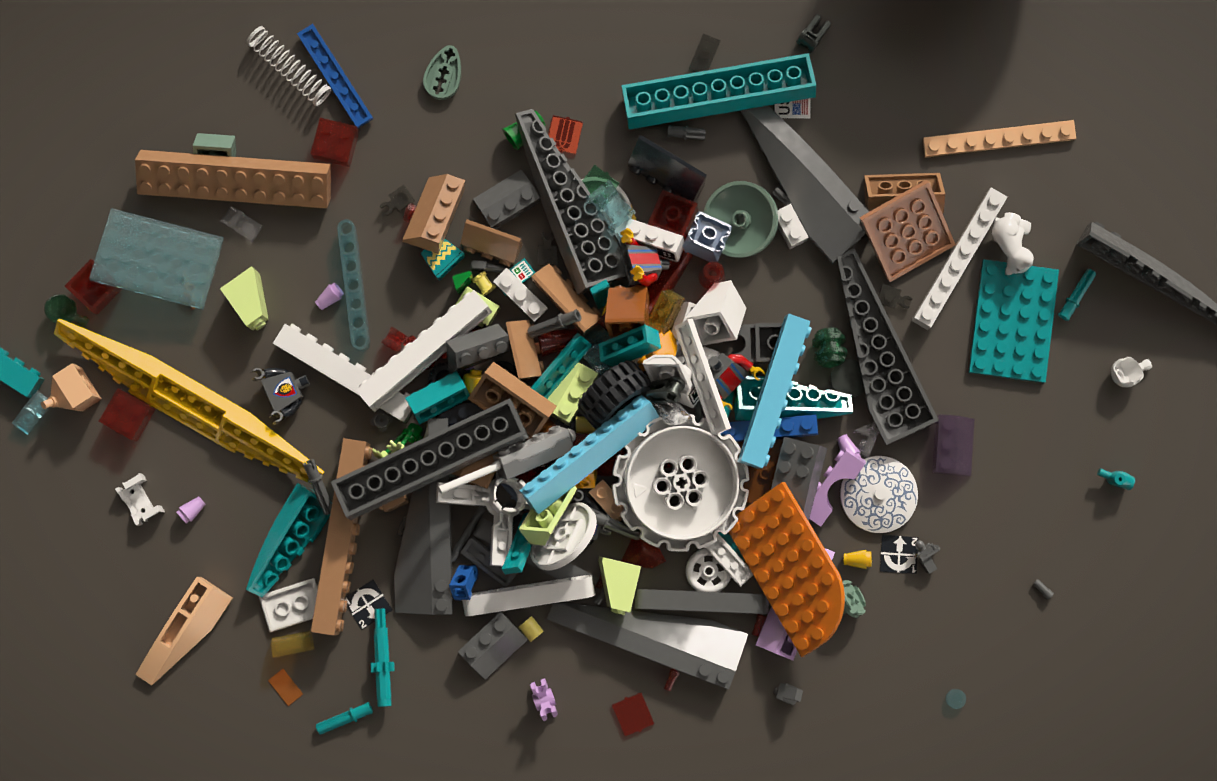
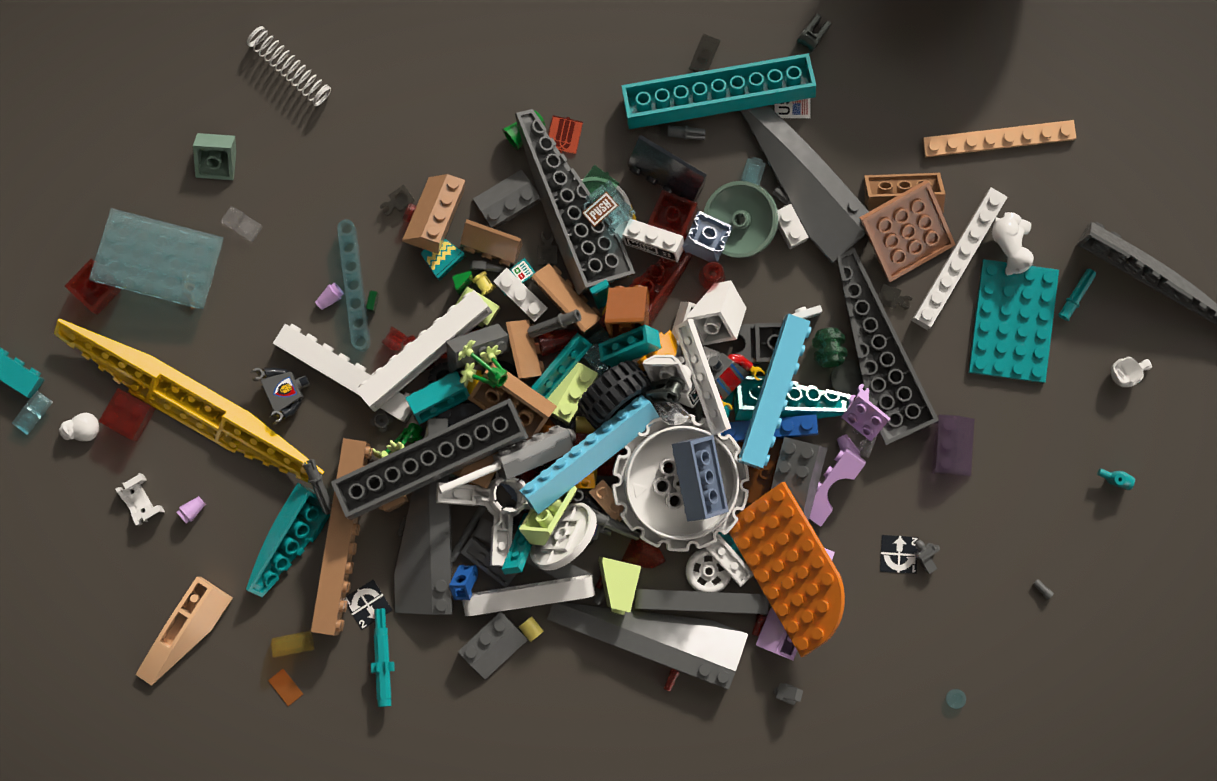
(64, 308): clear green hair -> none
(71, 390): light nougat piece -> none
(81, 428): none -> white hair
(233, 179): medium nougat brick -> none
(247, 298): yellowish green slope -> none
(290, 605): white tile -> none
(335, 76): blue plate -> none
(335, 142): clear red brick -> none
(344, 718): teal axle -> none
(372, 301): none -> dark green tile
(433, 73): sand green piece -> none
(497, 376): none -> plant
(544, 699): lavender pin -> none
(600, 209): none -> sticker
(633, 714): clear red piece -> none
(641, 262): torso -> none
(666, 311): clear yellow brick -> none
(700, 478): none -> sand blue slope
(753, 170): none -> clear light blue brick
(808, 313): none -> white plate
(854, 600): sand green tile -> none
(858, 559): yellow cone -> none
(864, 415): none -> lavender plate
(880, 495): white dish -> none

